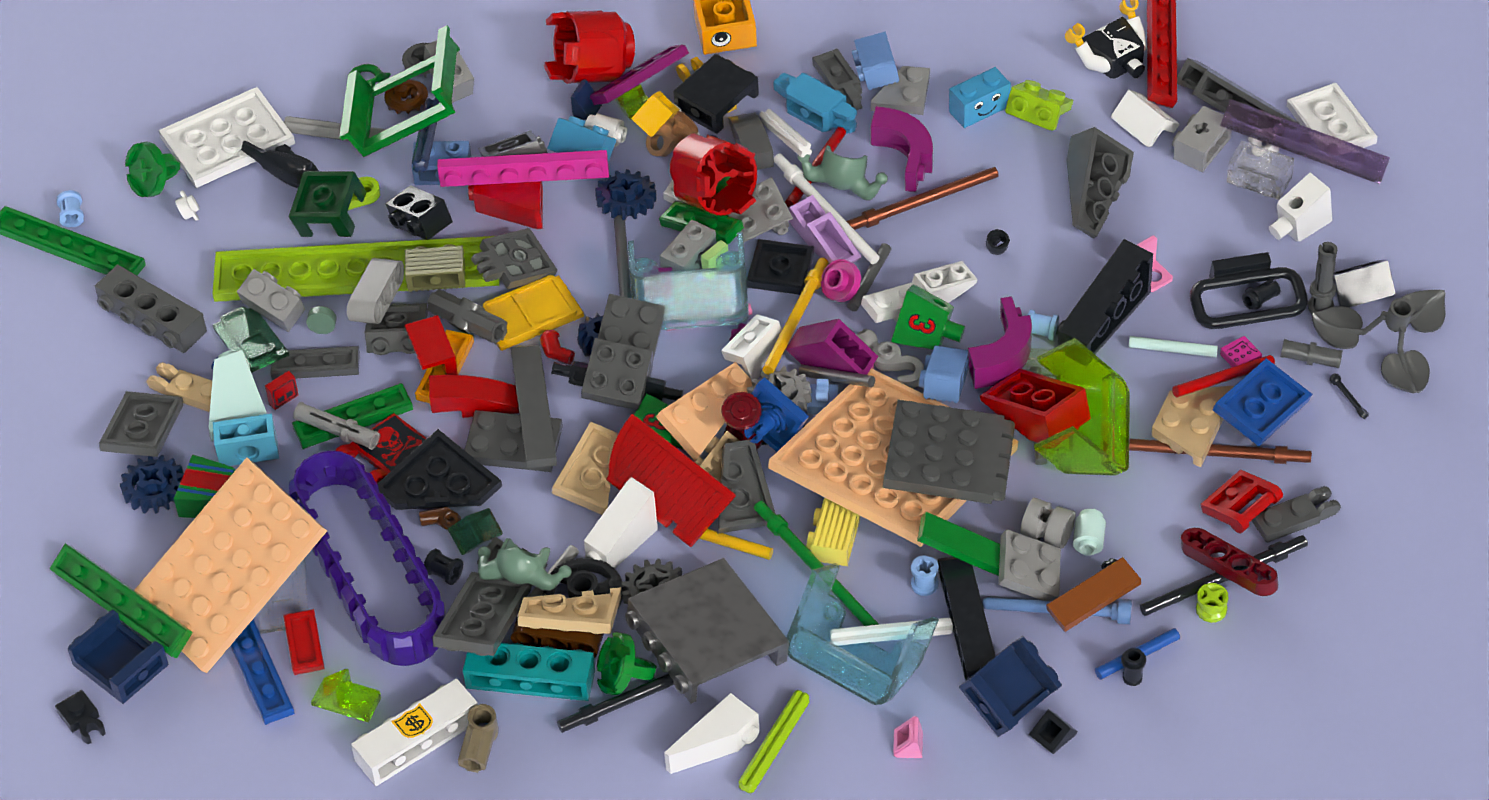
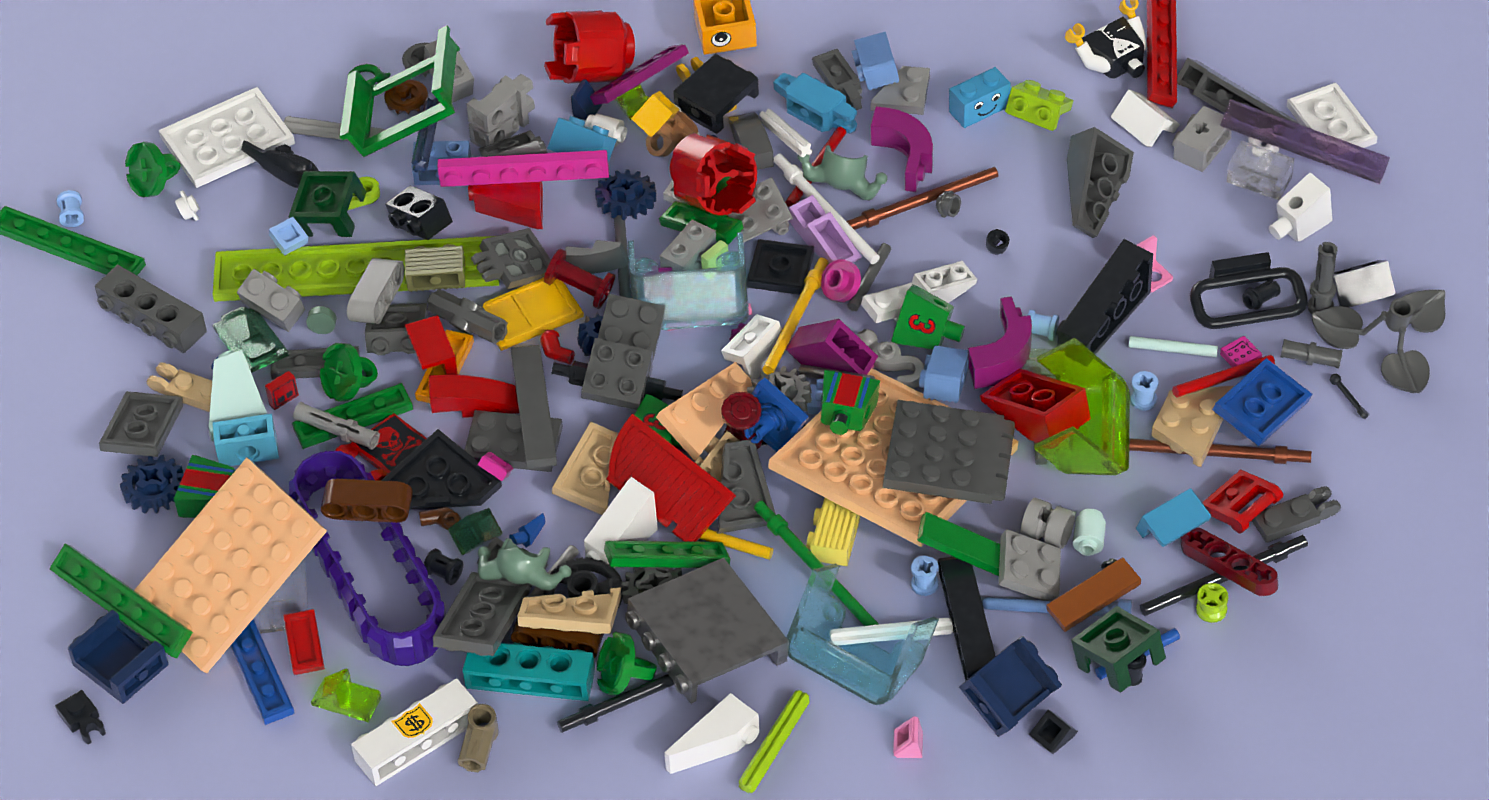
(288, 236): none -> light blue tile
(343, 372): none -> green tile
(366, 500): none -> reddish brown beam
(495, 466): none -> dark pink tile
(501, 111): none -> light grey hips
(528, 532): none -> blue bar
(579, 278): none -> dark red hose
(601, 258): none -> dark grey slope
(664, 553): none -> green tile
(847, 401): none -> green torso
(948, 204): none -> dark grey plate
(1115, 643): none -> dark green panel
(1144, 388): none -> light blue bush
(1174, 518): none -> dark azure panel

